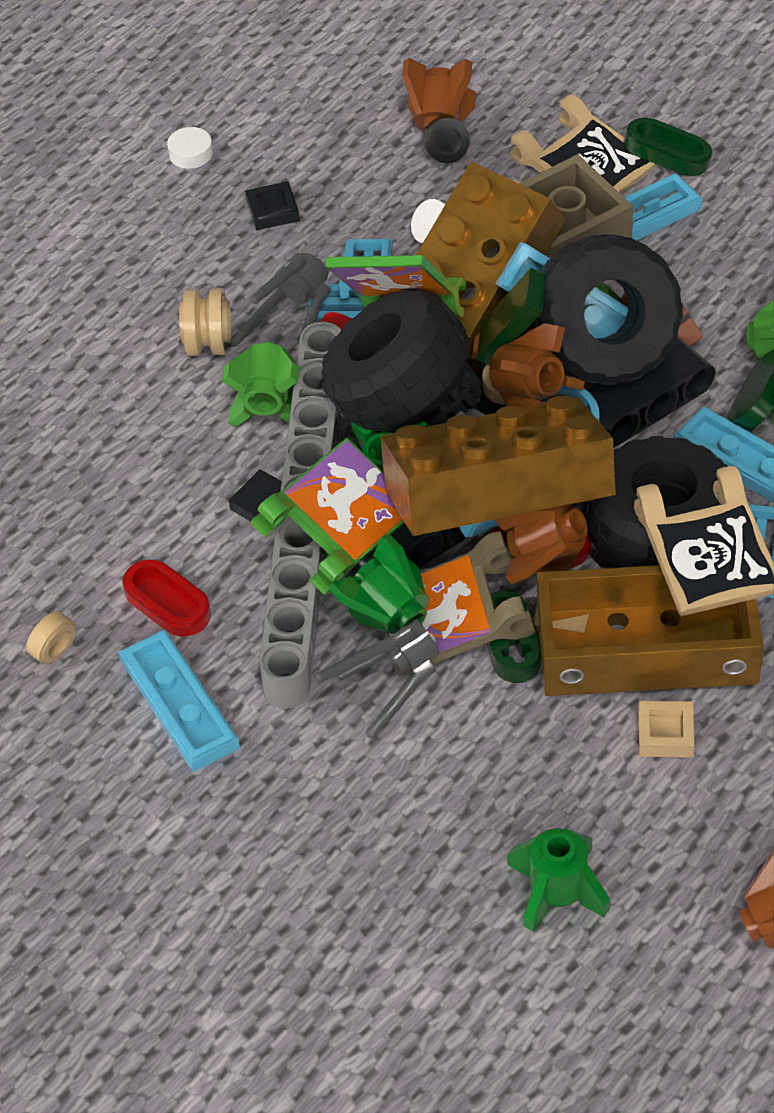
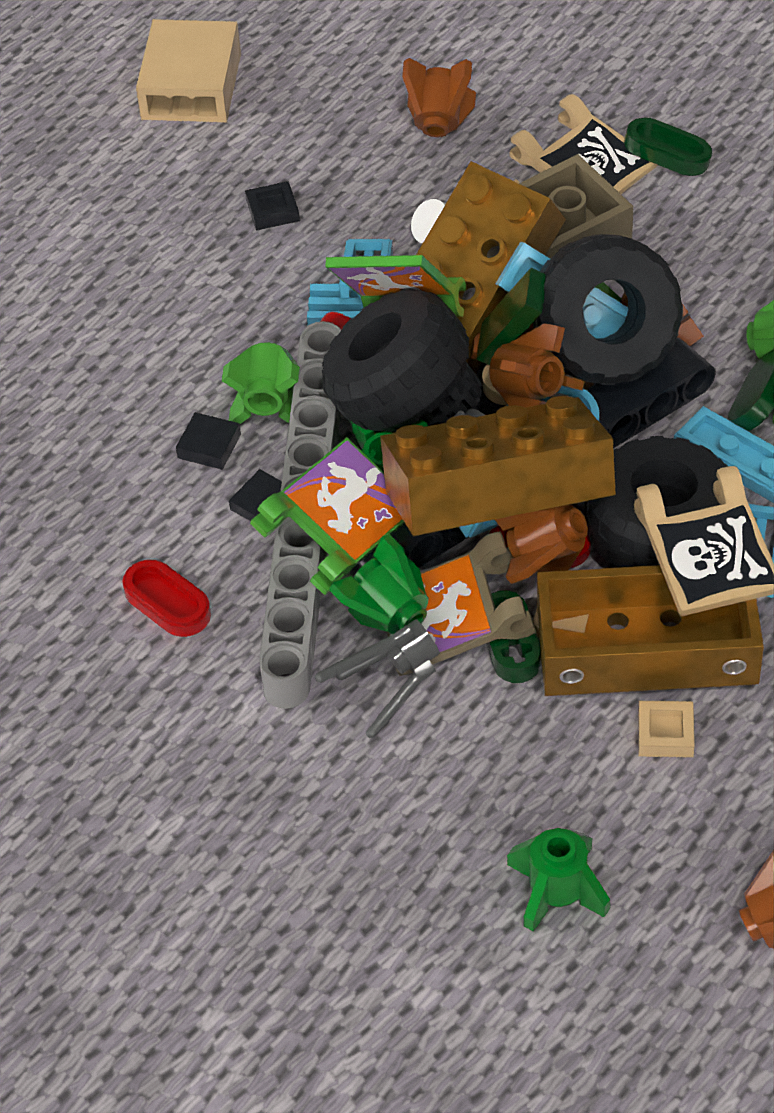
(51, 637): tan tile -> none
(179, 700): medium azure tile -> none
(189, 70): none -> tan brick
(190, 147): white tile -> none
(205, 321): tan wheel -> none
(208, 440): none -> black tile
(298, 281): dark grey plant -> none
(446, 139): black tile -> none
(663, 212): medium azure tile -> none

